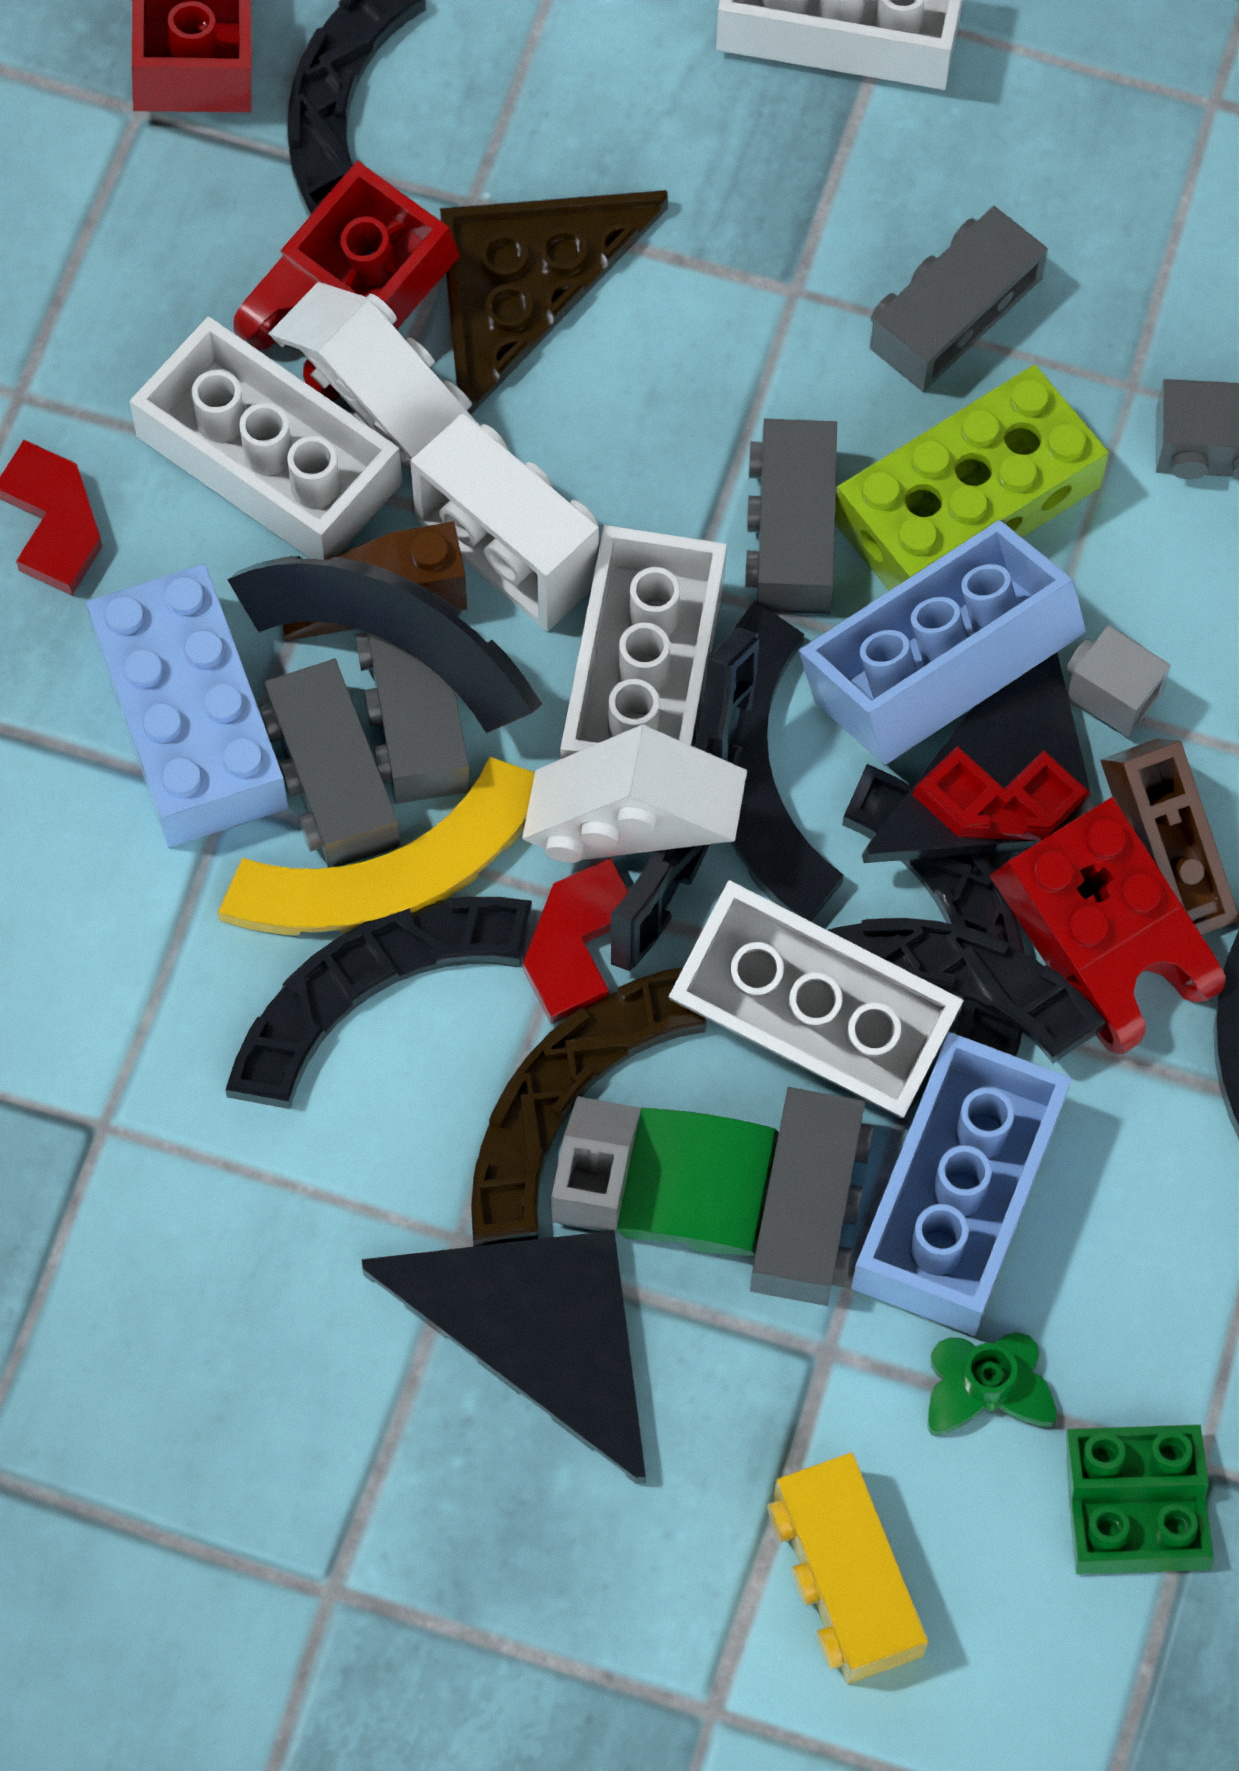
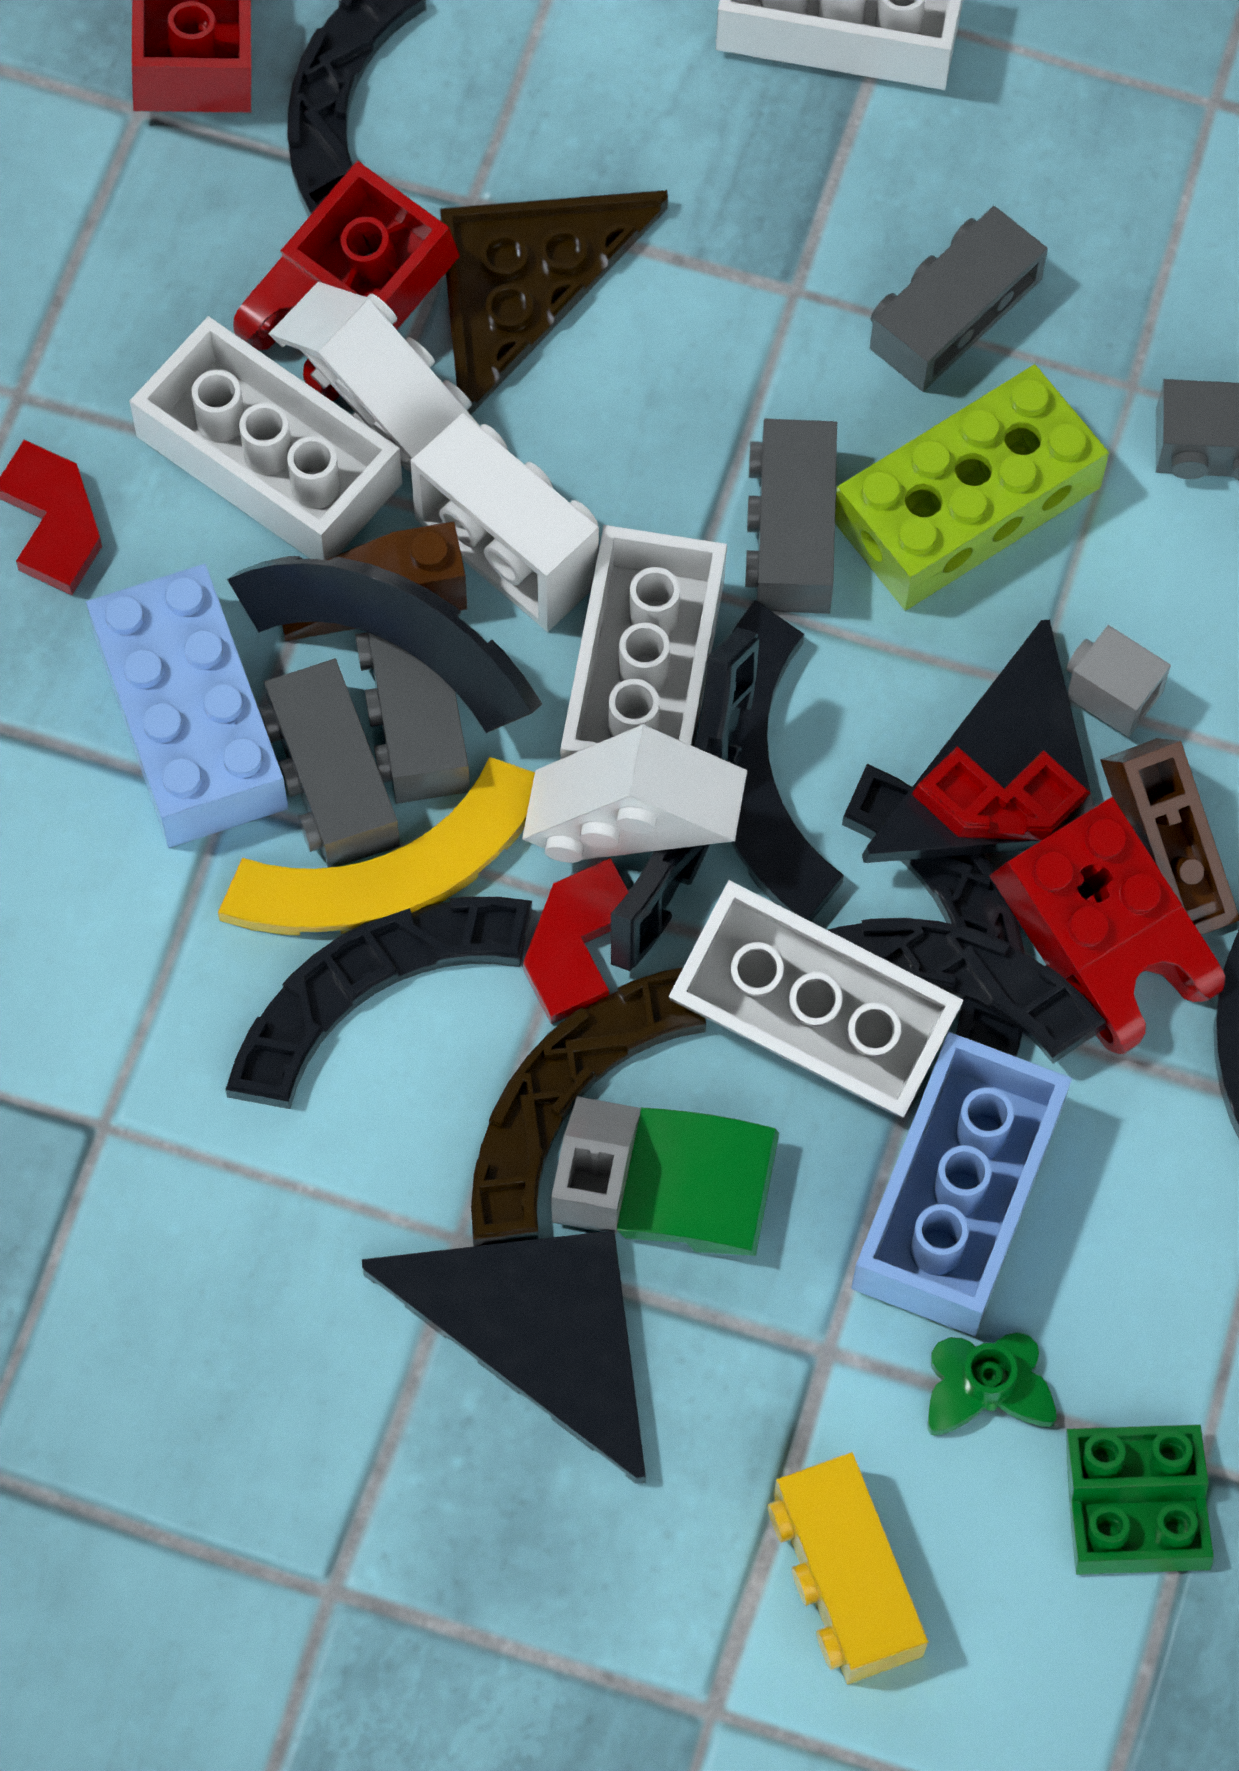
(811, 1197): dark grey brick -> none
(942, 641): light blue brick -> none

